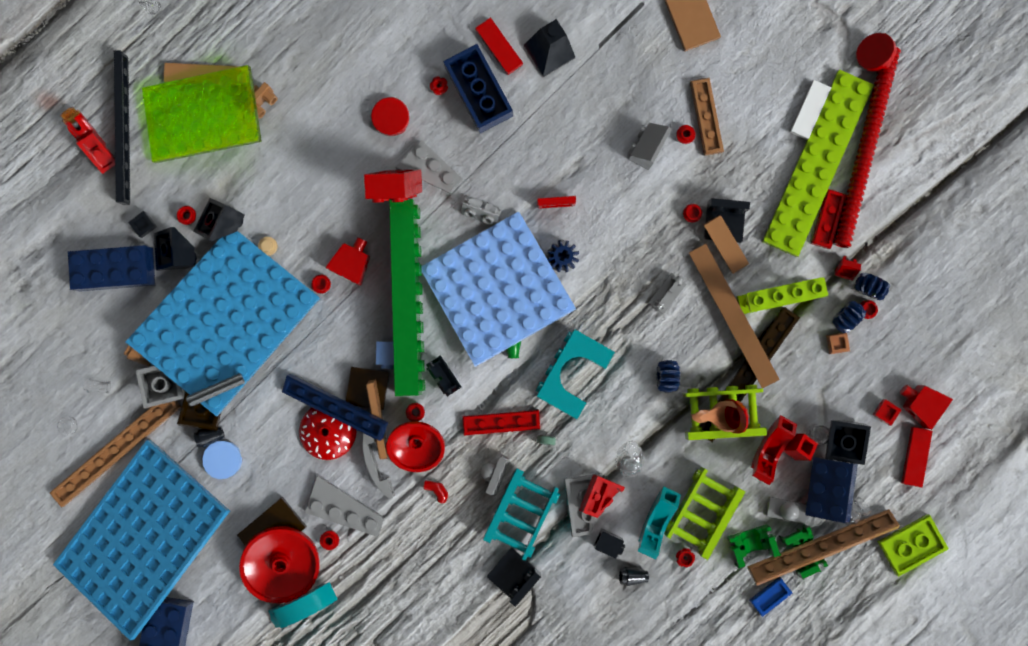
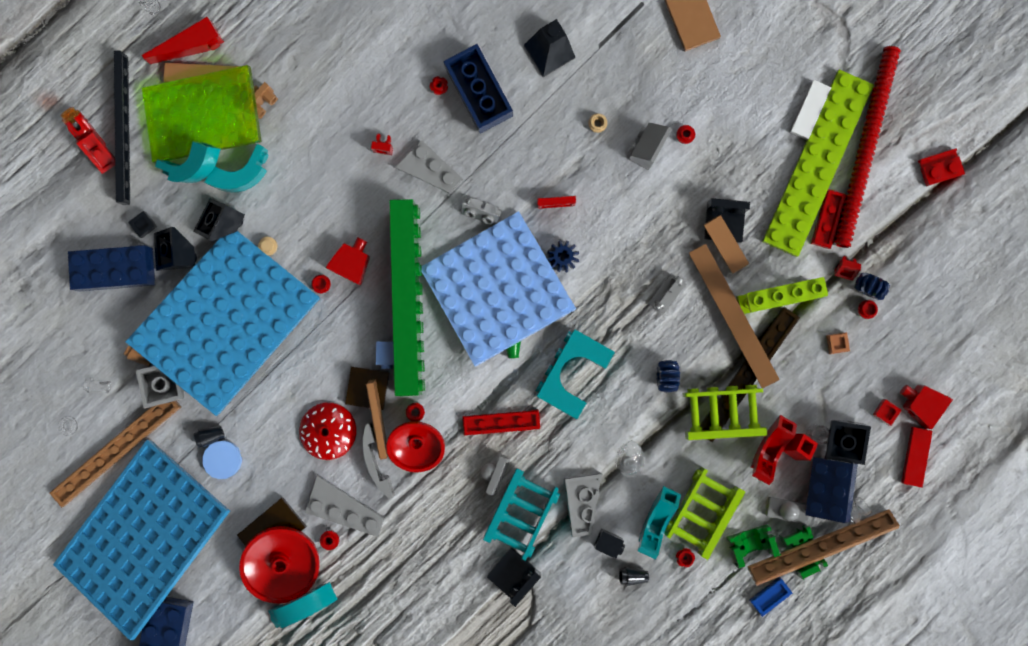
(181, 215): red plate -> none
(191, 41): none -> red slope
(197, 166): none -> teal arch
(197, 416): dark brown tile -> none
(215, 389): dark grey axle -> none
(242, 179): none -> teal arch
(335, 407): dark blue tile -> none
(382, 147): none -> red tile
(390, 116): red tile -> none
(393, 185): red brick -> none
(439, 369): black hinge -> none
(439, 490): red arm -> none
(499, 46): red tile -> none
(546, 440): sand green tile -> none
(597, 117): none -> tan plate
(599, 496): red wing -> none
(692, 213): red plate -> none
(706, 116): medium nougat tile -> none
(726, 416): piece -> none
(849, 317): dark blue gear -> none
(876, 52): red tile -> none
(913, 545): lime tile -> none
(941, 167): none -> red plate

